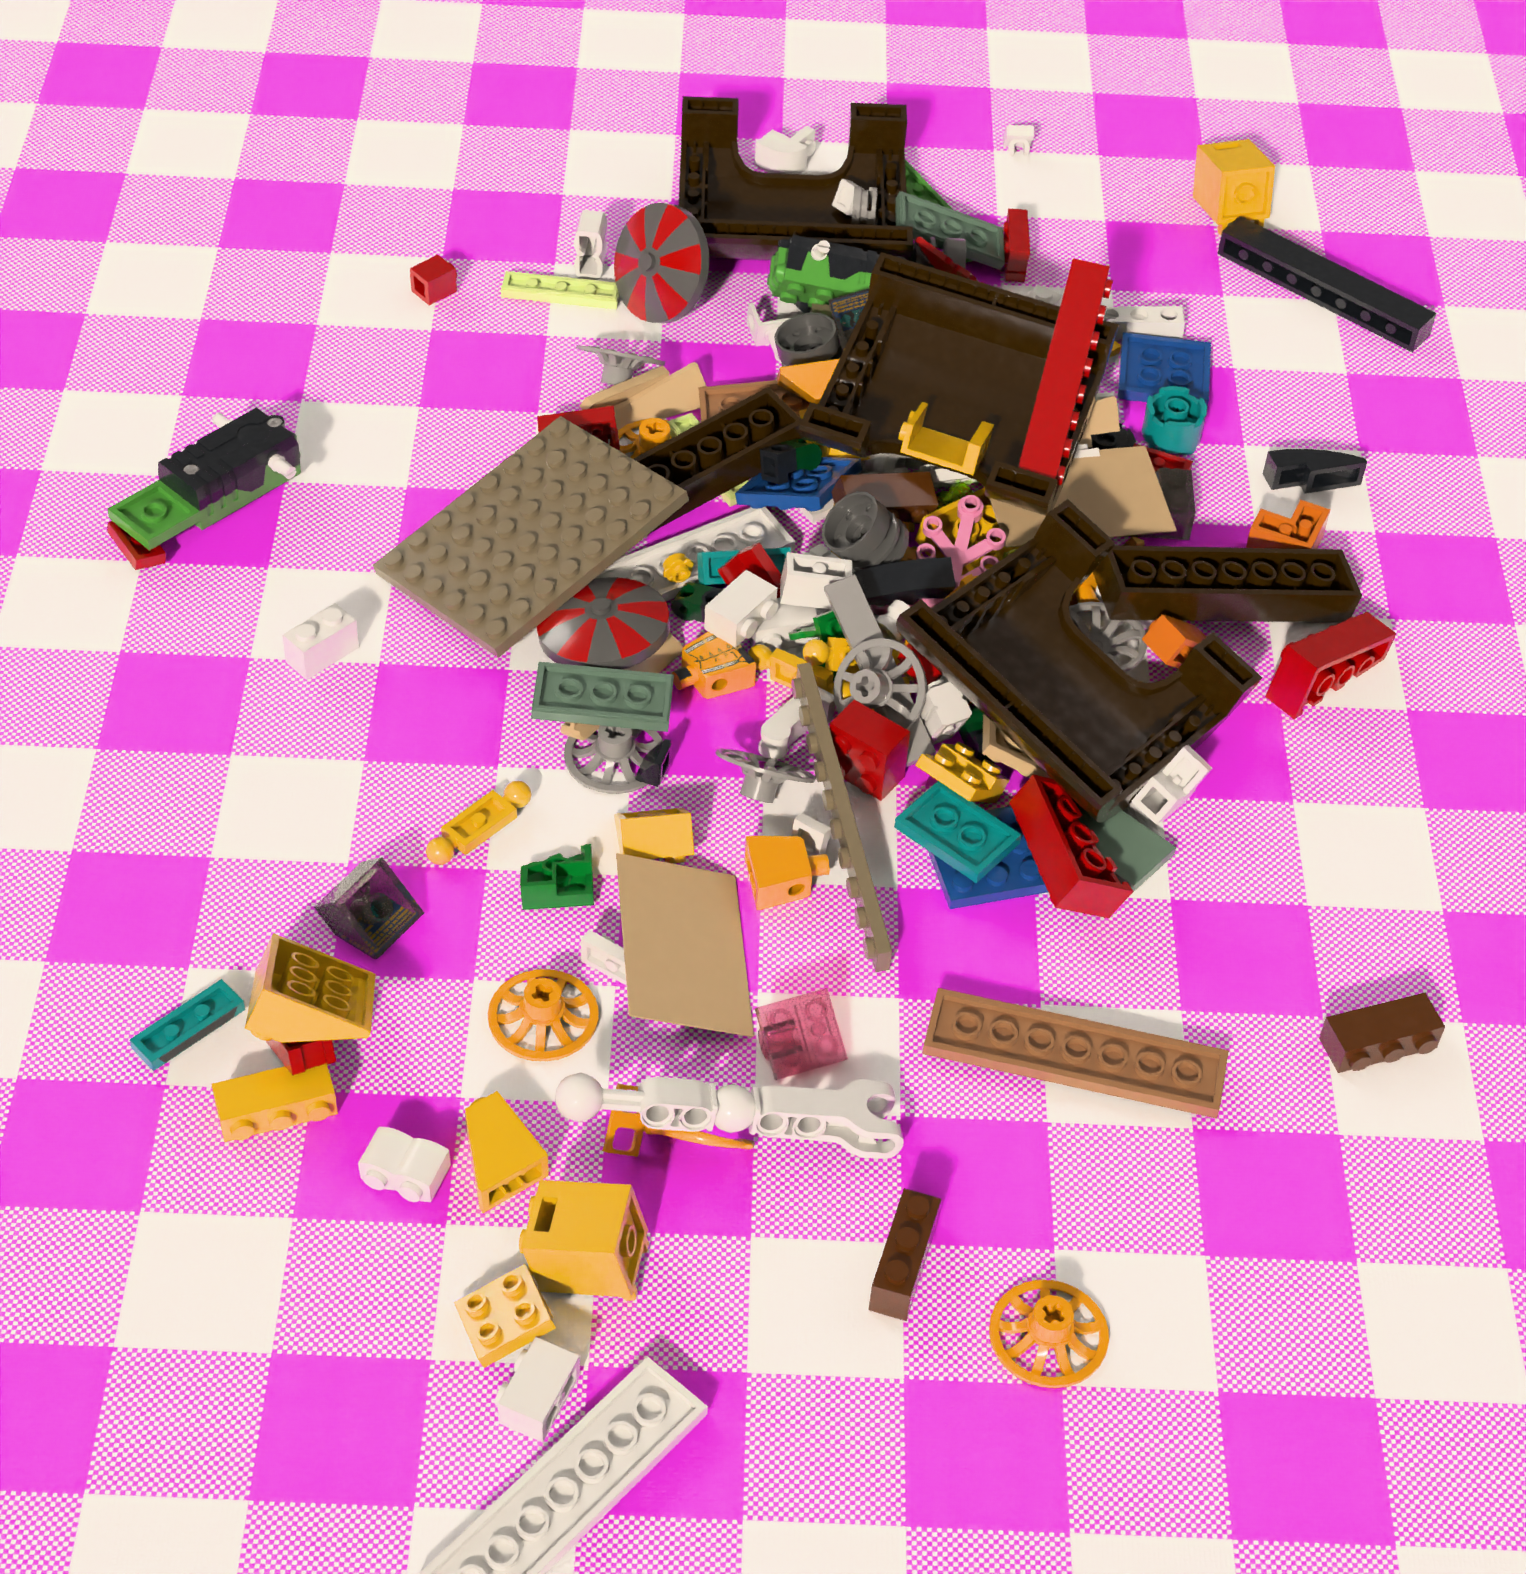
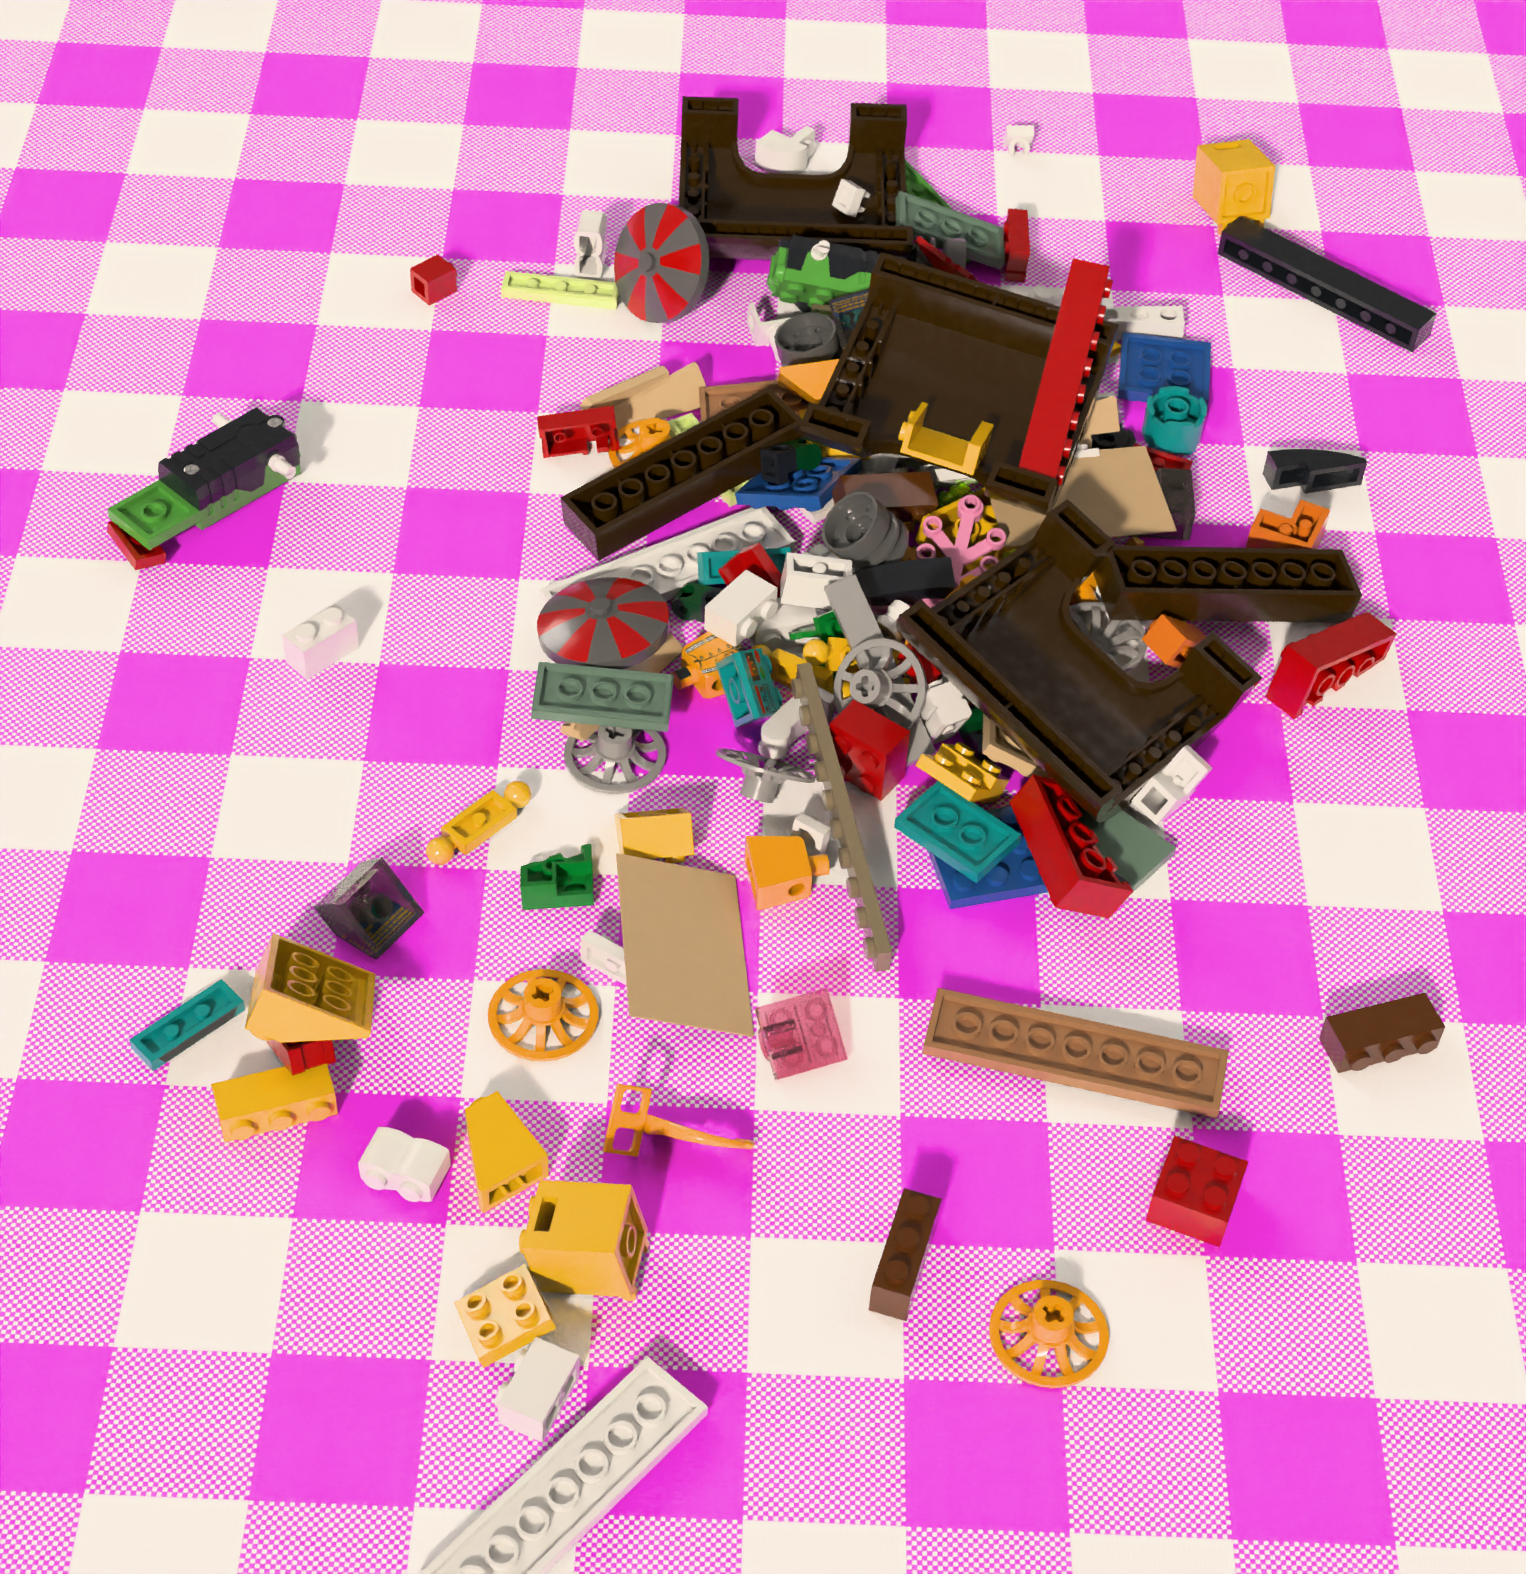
(530, 535): dark tan plate -> none
(618, 365): light grey wheel -> none
(655, 764): black slope -> none
(677, 568): yellow plate -> none
(749, 686): none -> teal slope
(772, 1111): white piece -> none
(861, 202): light grey wheel -> none
(1196, 1191): none -> red brick

